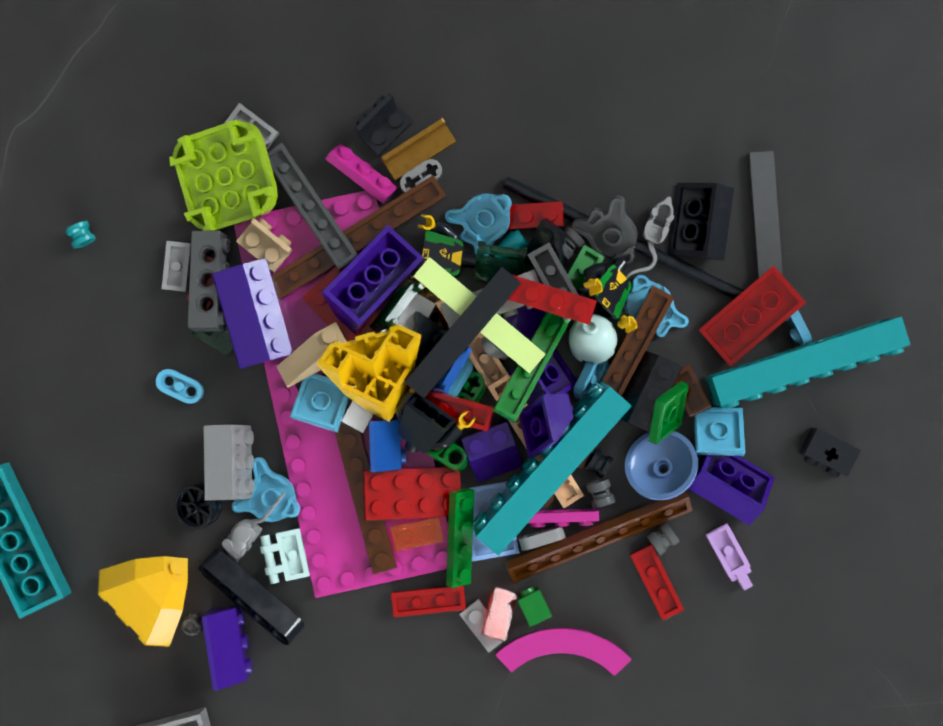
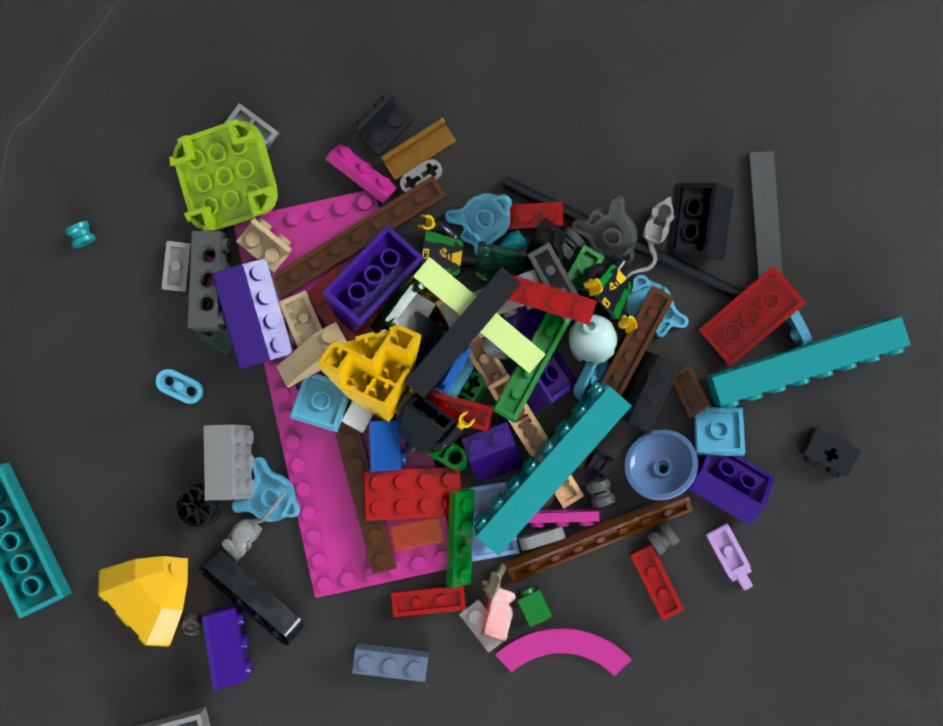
(291, 552): light aqua plate -> none
(300, 317): none -> tan bracket
(311, 207): dark grey tile -> none
(390, 662): none -> sand blue brick
(492, 586): none -> dark tan piece
(545, 422): dark purple slope -> none
(668, 412): green tile -> none

